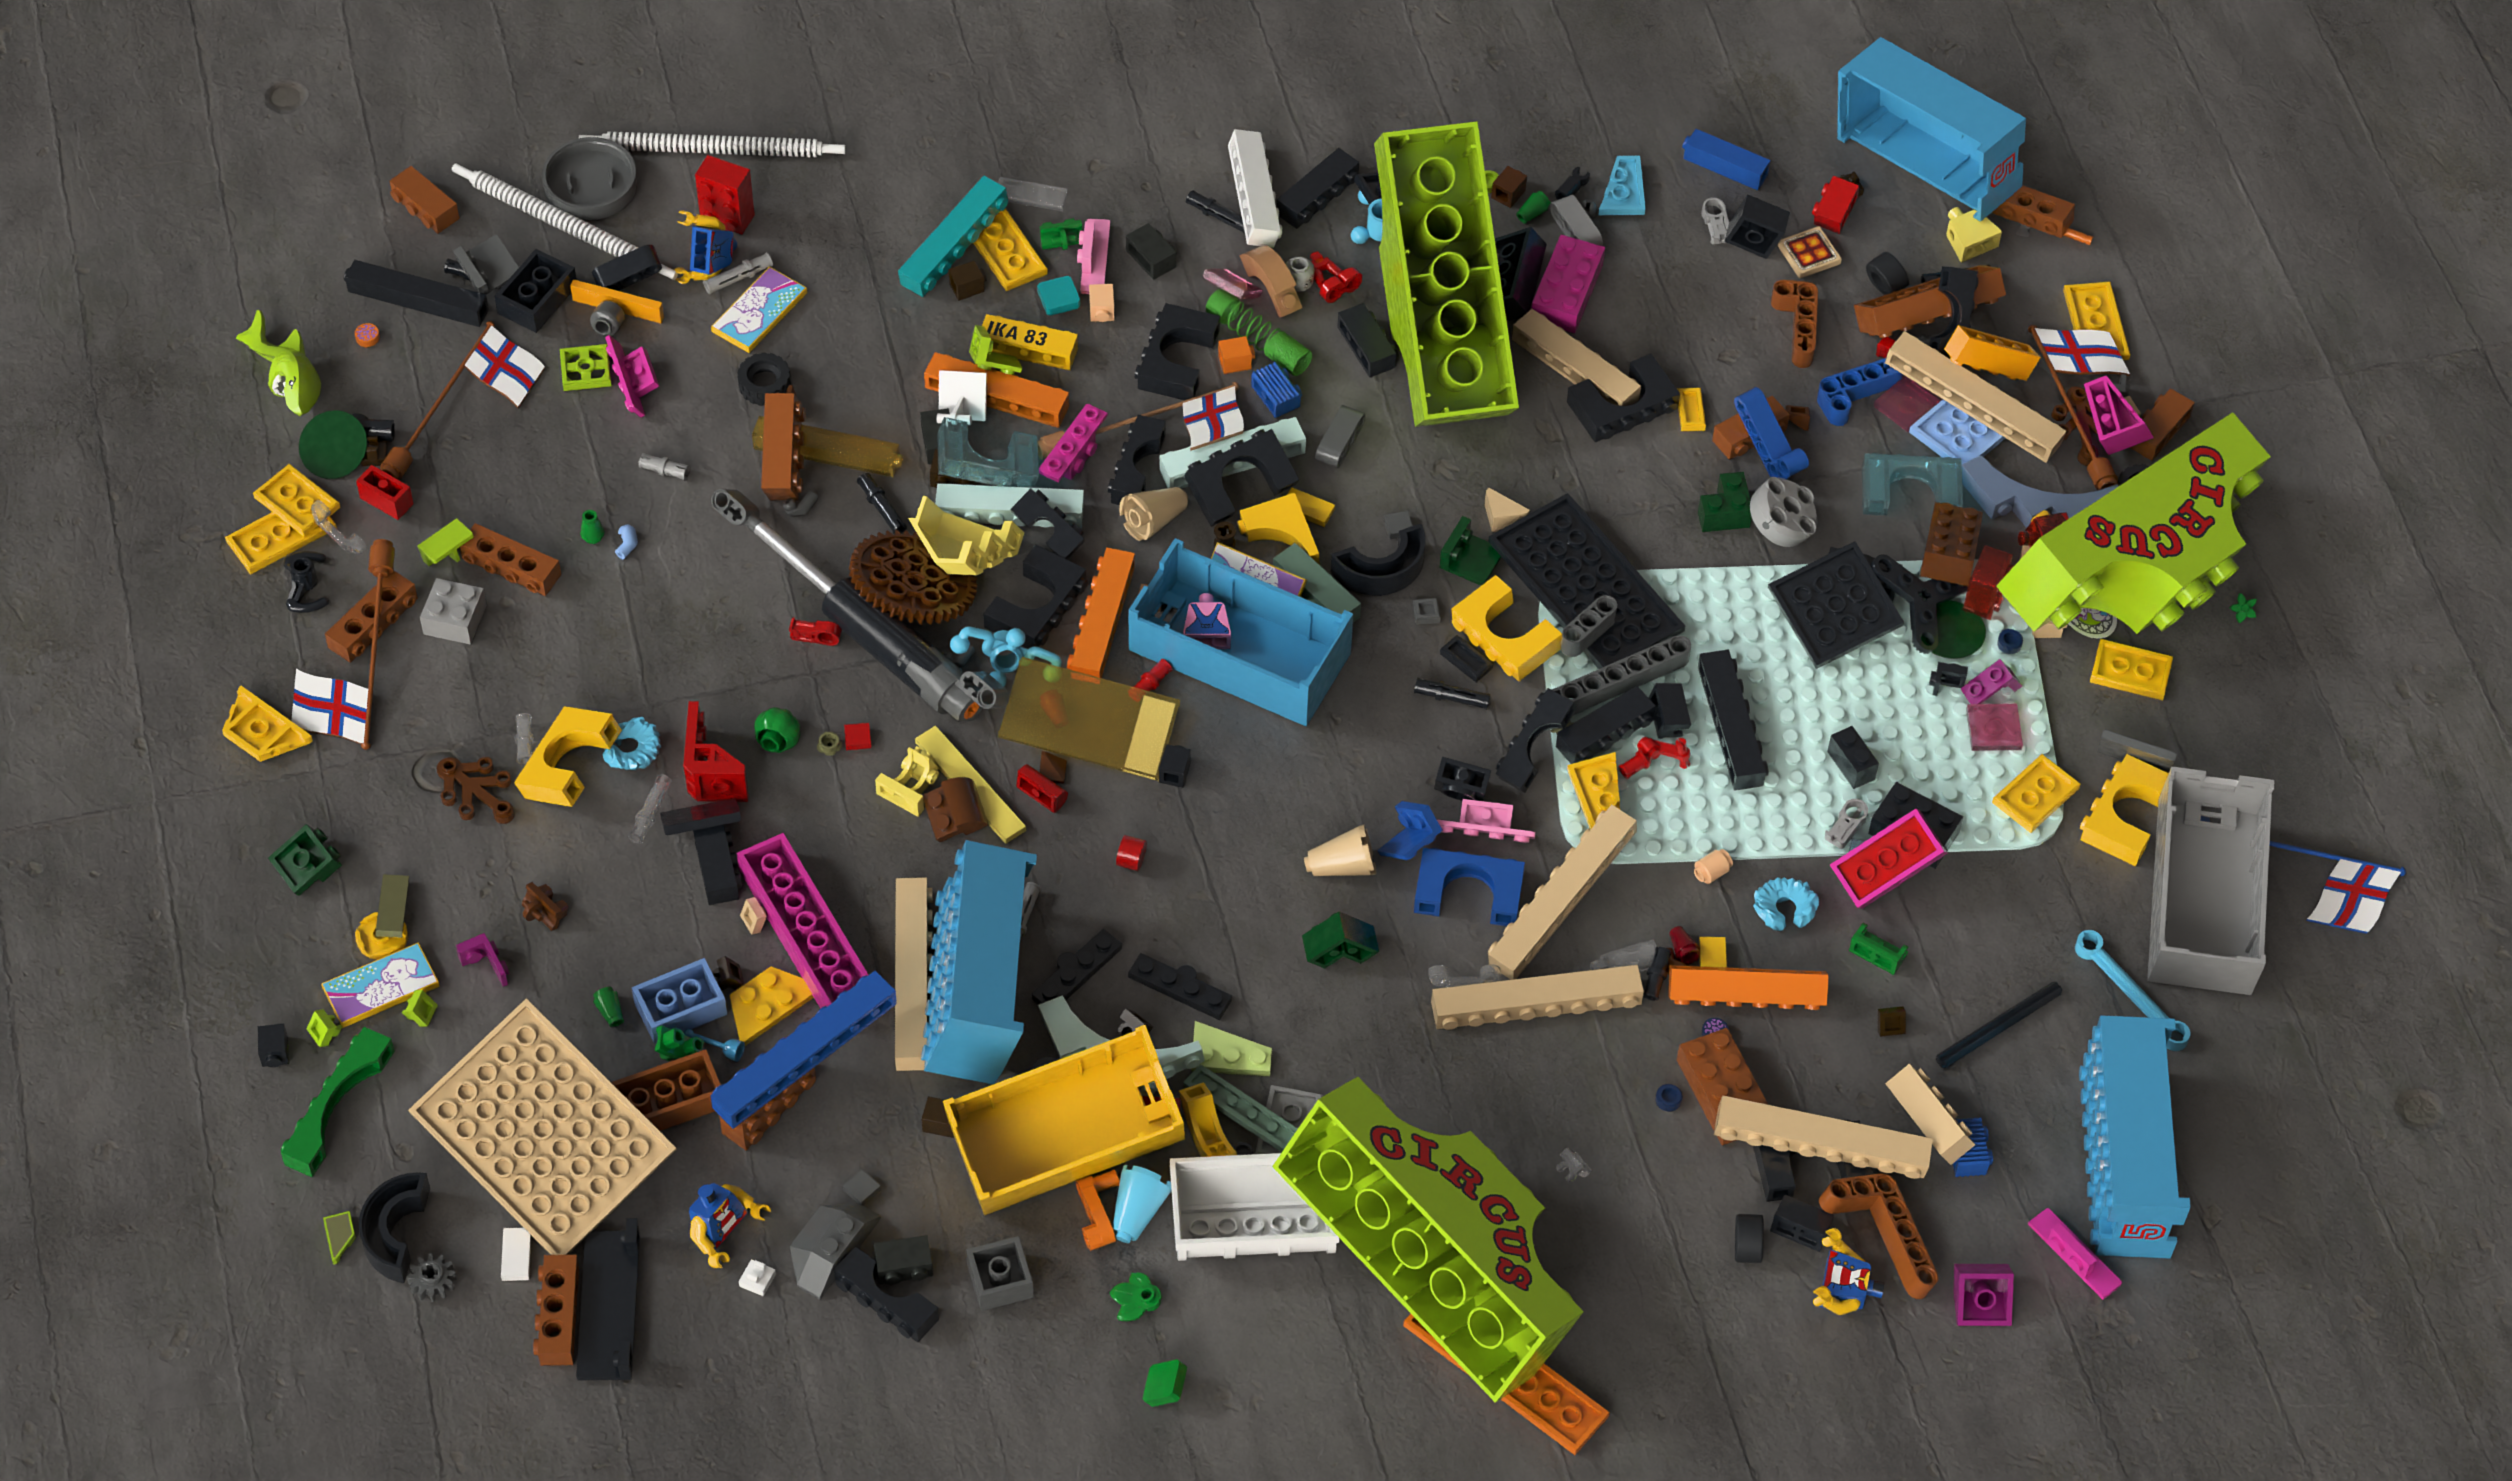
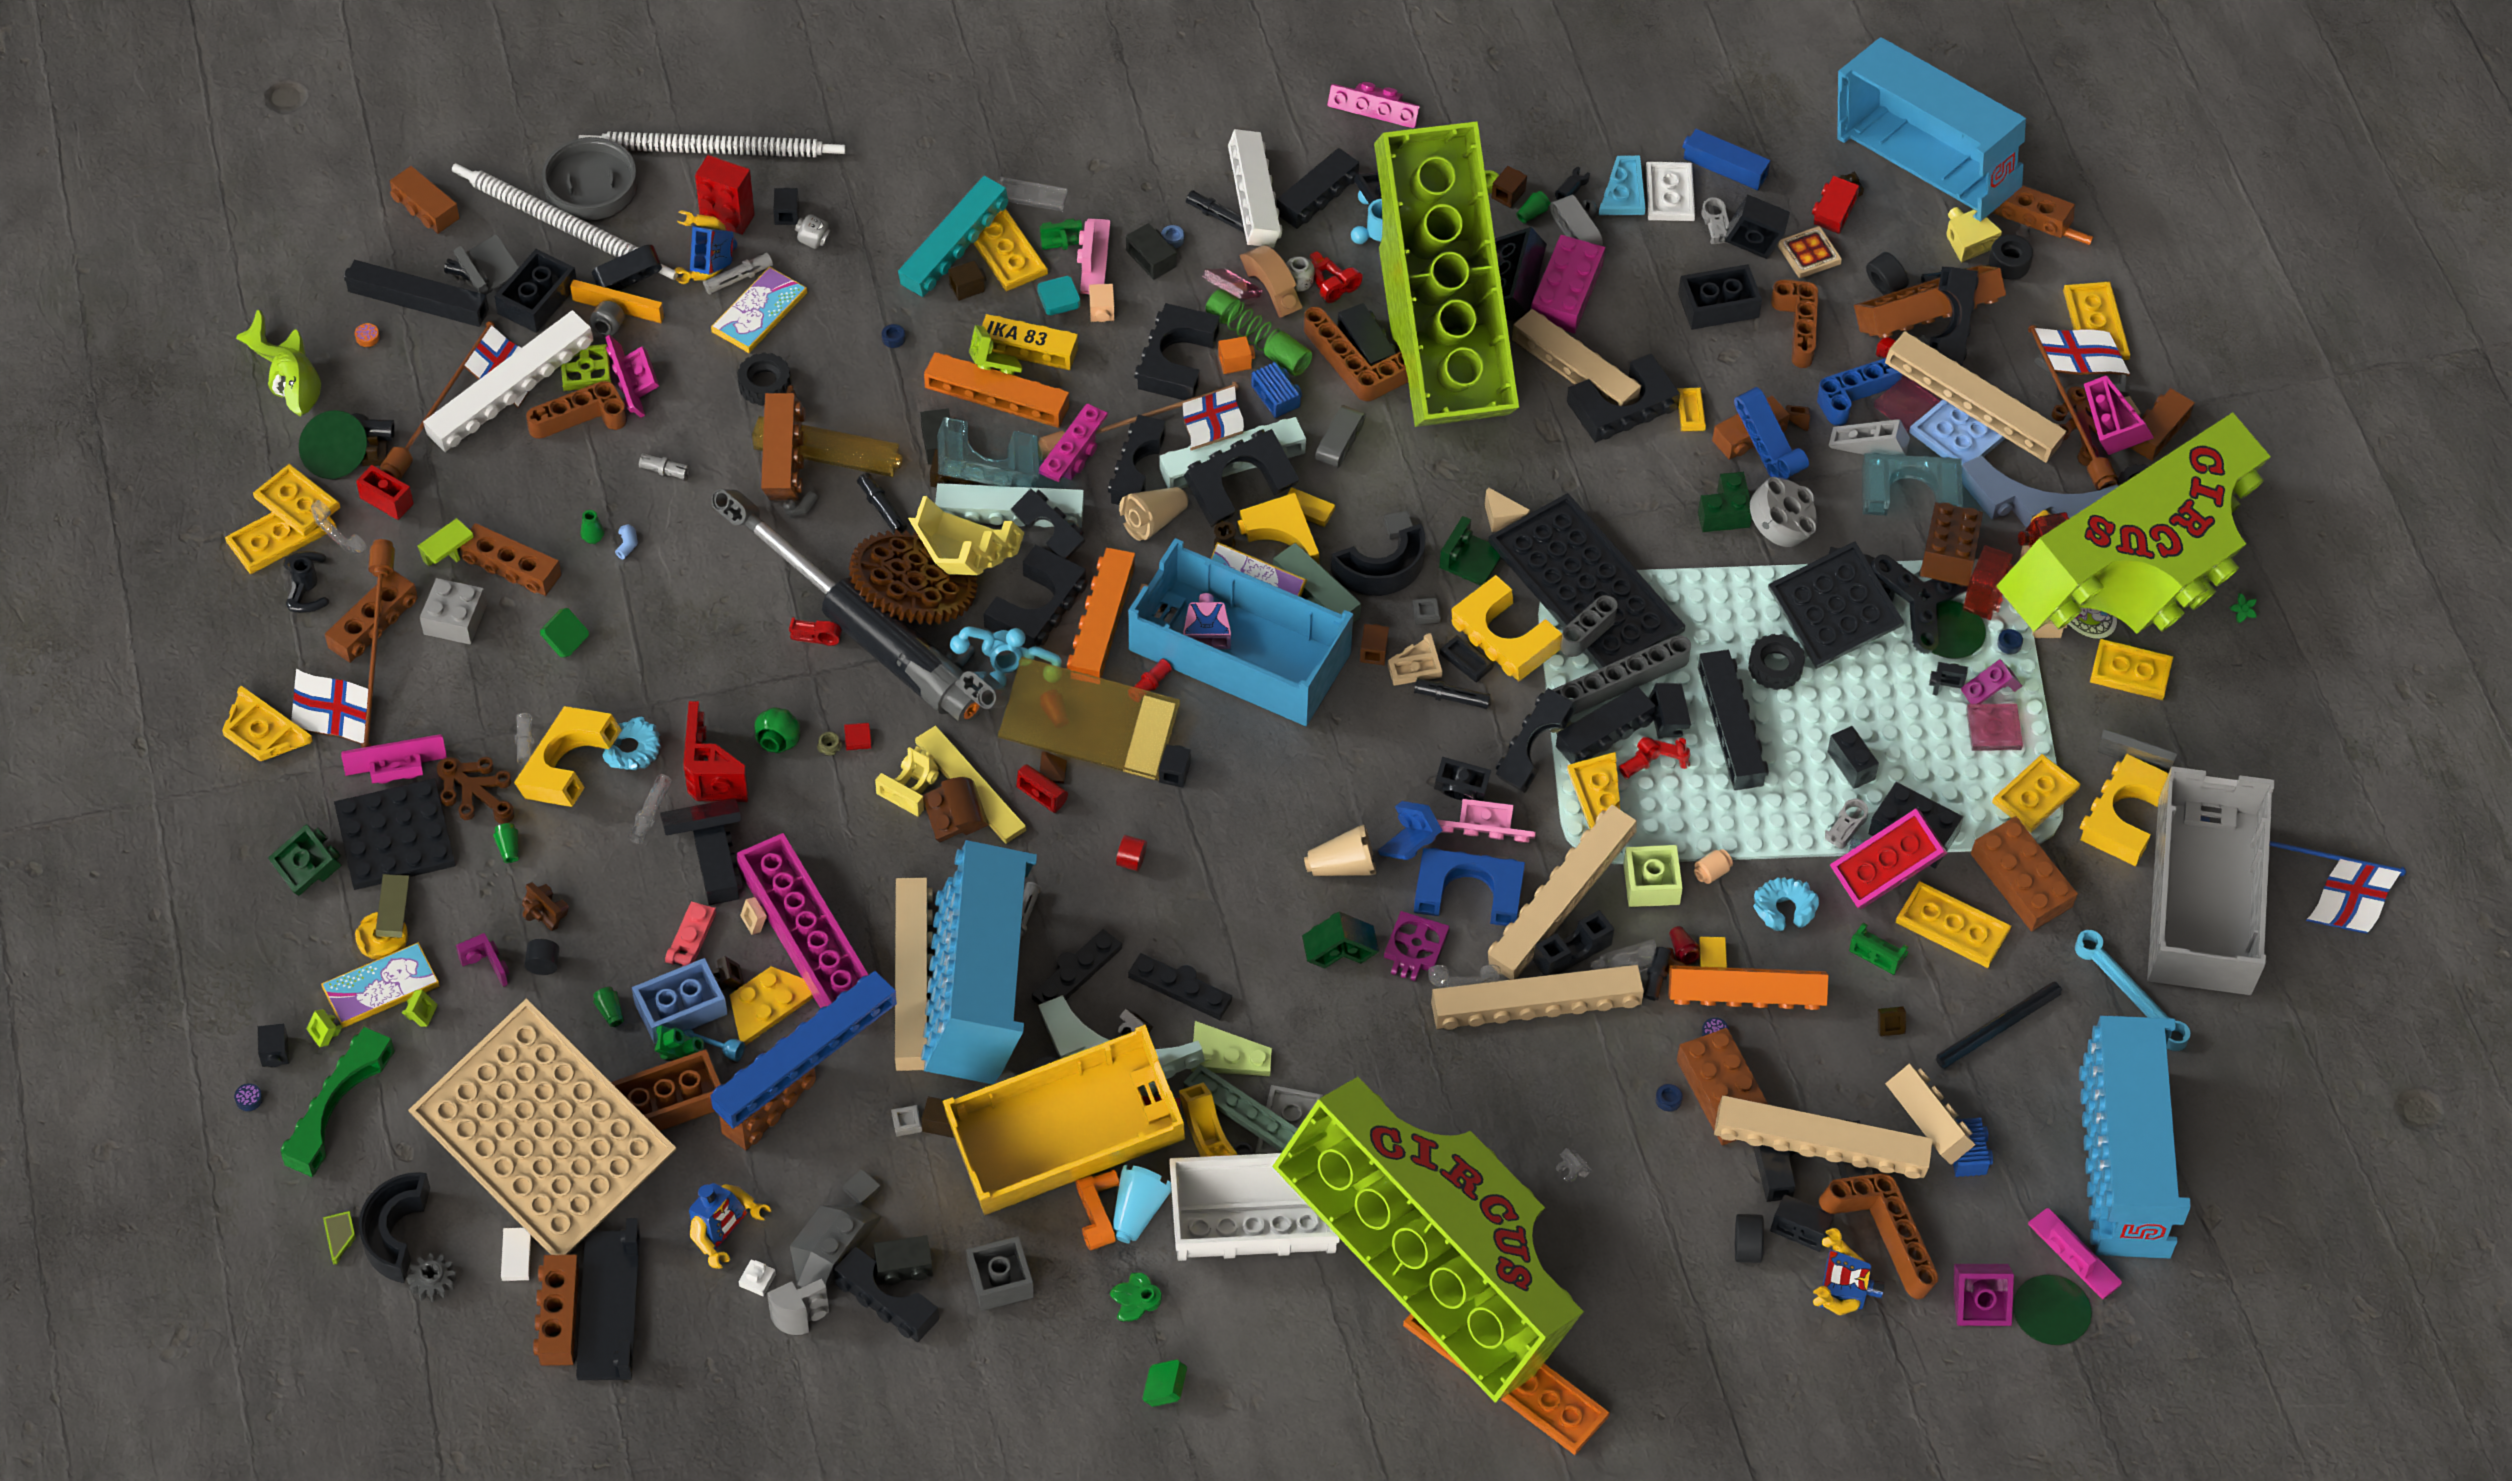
(248, 1097): none -> dark blue tile
(394, 759): none -> dark pink bracket
(394, 833): none -> black plate
(507, 841): none -> green cone
(508, 381): none -> white brick
(542, 956): none -> black piece
(564, 632): none -> green piece
(576, 408): none -> dark orange beam
(691, 934): none -> coral plate
(786, 206): none -> black brick
(794, 1308): none -> light grey brick
(813, 231): none -> light grey head
(893, 335): none -> dark blue tile
(906, 1120): none -> light grey tile
(963, 394): white plate -> none
(1173, 235): none -> medium blue tile
(1364, 380): none -> dark orange beam
(1374, 103): none -> bracket
(1374, 644): none -> reddish brown brick
(1410, 961): none -> magenta piece
(1415, 662): none -> tan wing
(1589, 938): none -> black arch
(1652, 875): none -> yellowish green brick
(1670, 191): none -> white tile
(1719, 296): none -> black brick
(1776, 678): none -> black tyre
(1874, 437): none -> light grey slope
(1953, 924): none -> yellow tile
(1991, 353): light orange brick -> none
(2011, 246): none -> black tyre
(2023, 873): none -> dark orange brick
(2052, 1309): none -> dark green sticker

